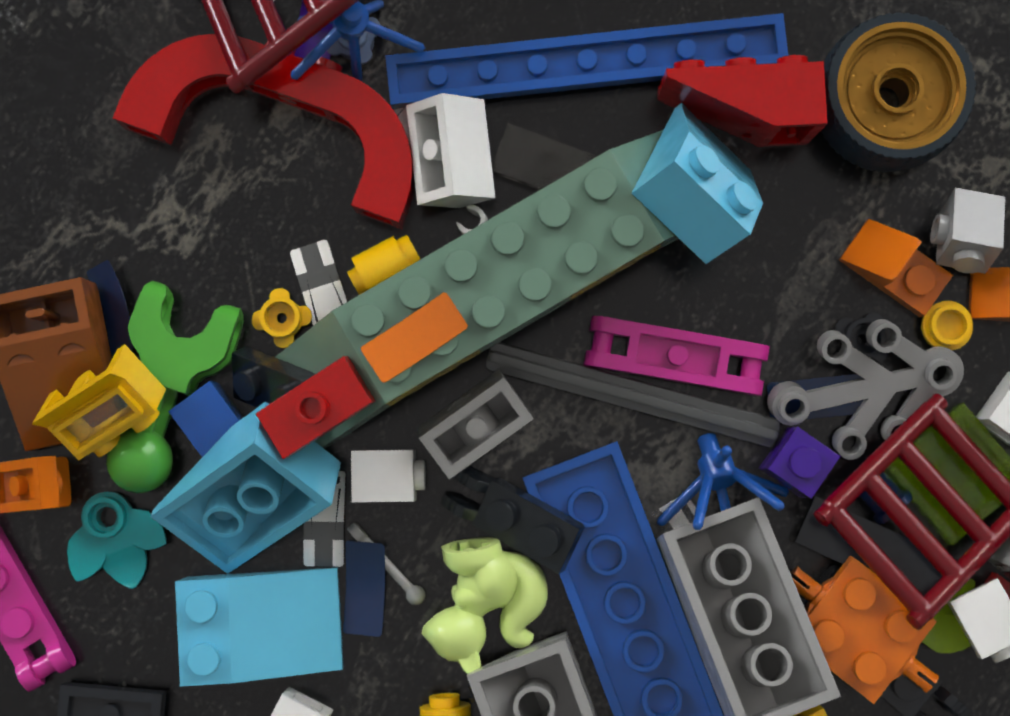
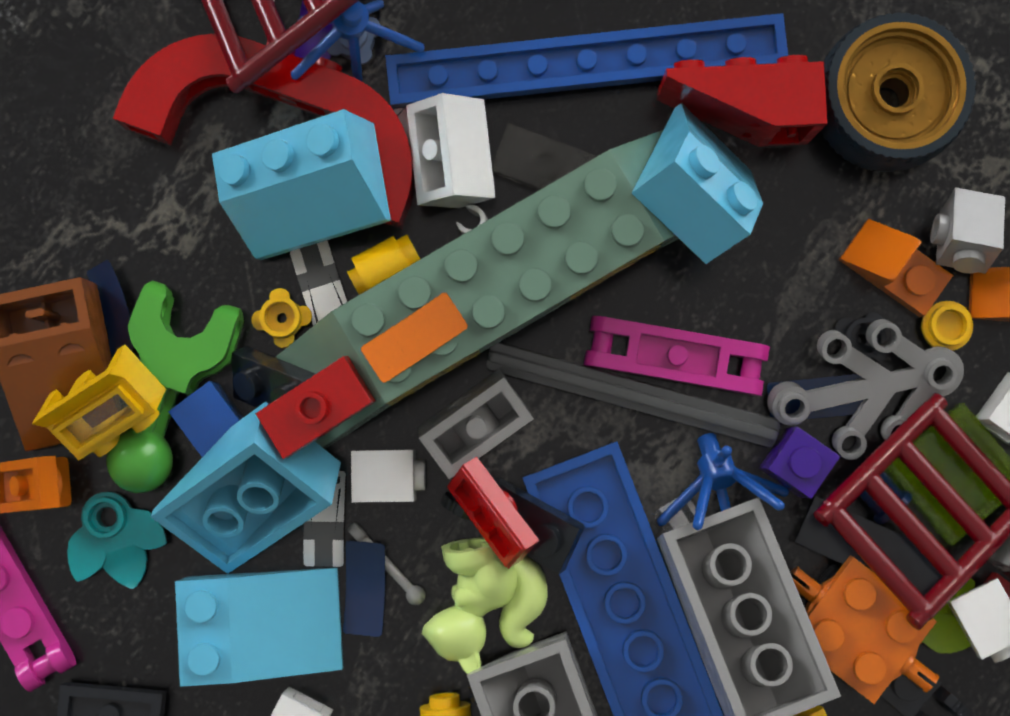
(303, 184): none -> medium azure slope
(492, 512): none -> red plate

